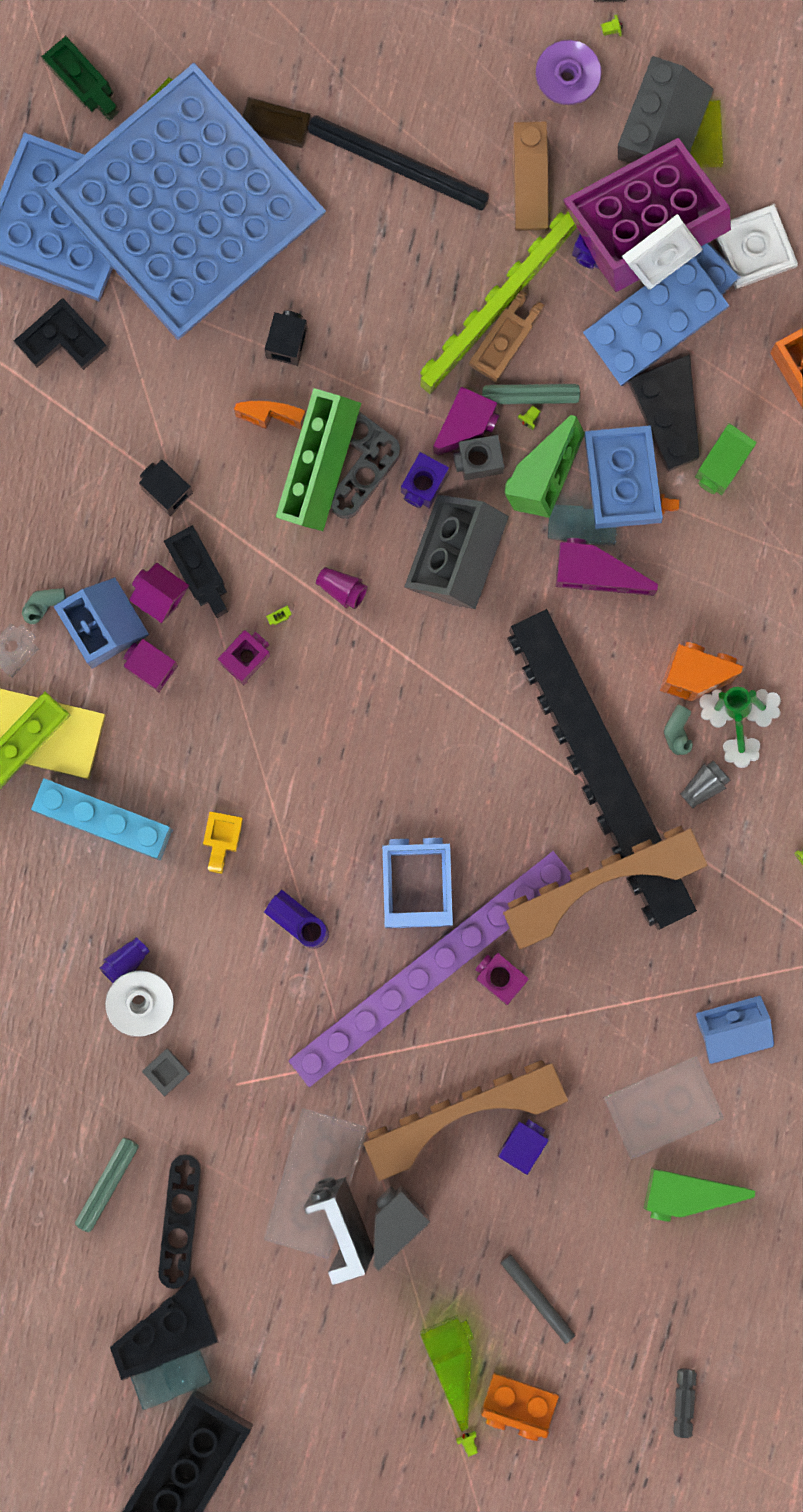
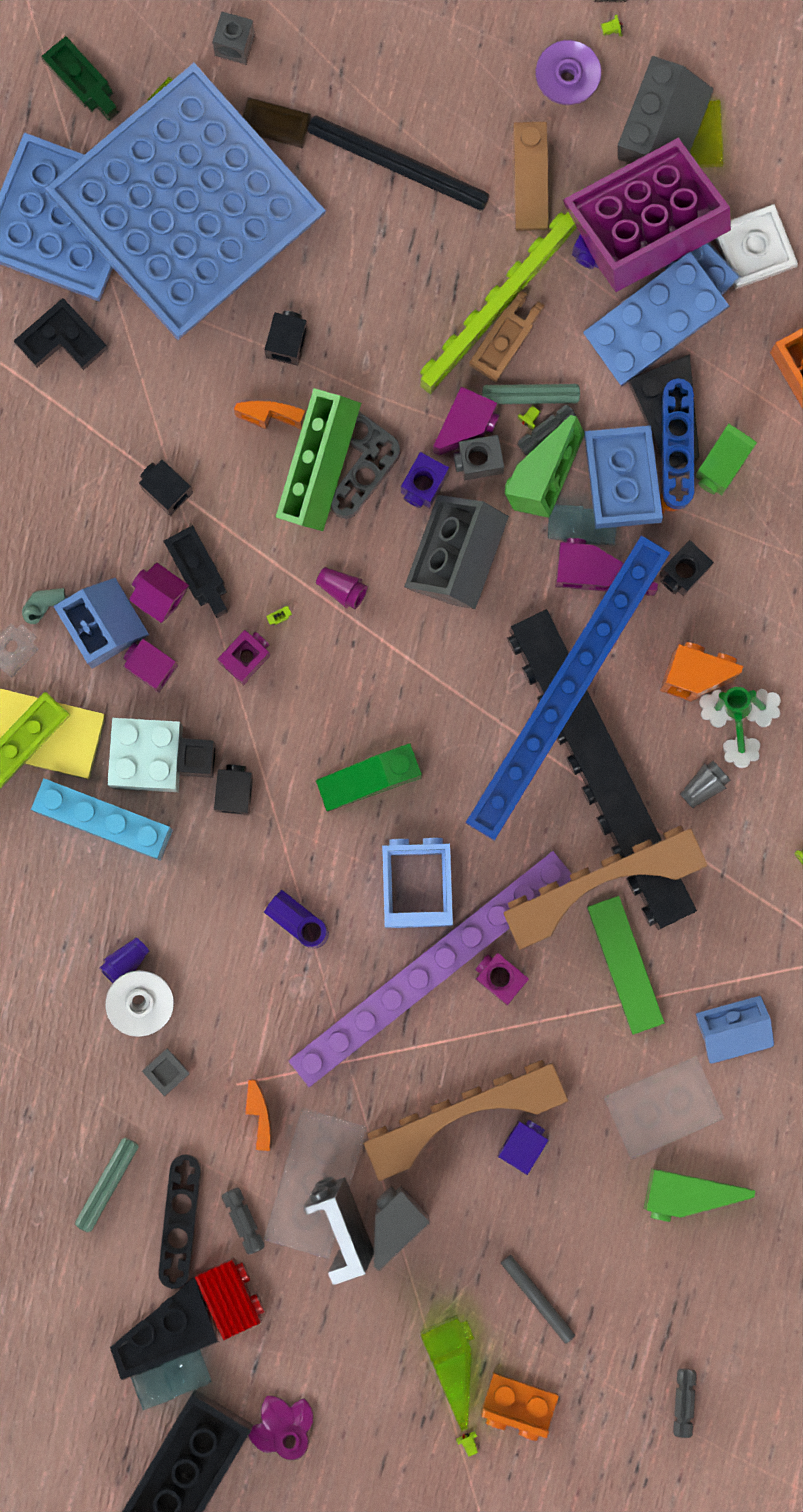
(144, 755): none -> light aqua brick
(196, 758): none -> black brick
(222, 835): yellow plate -> none
(229, 1298): none -> red brick
(233, 38): none -> dark grey brick
(233, 790): none -> black brick
(243, 1221): none -> dark grey axle
(257, 1105): none -> orange slope
(280, 1423): none -> magenta plate
(369, 777): none -> green slope
(543, 430): none -> dark grey axle
(567, 688): none -> blue plate
(625, 965): none -> bright green tile
(662, 252): white tile -> none
(674, 443): none -> blue beam
(675, 733): sand green arm -> none
(690, 555): none -> black brick

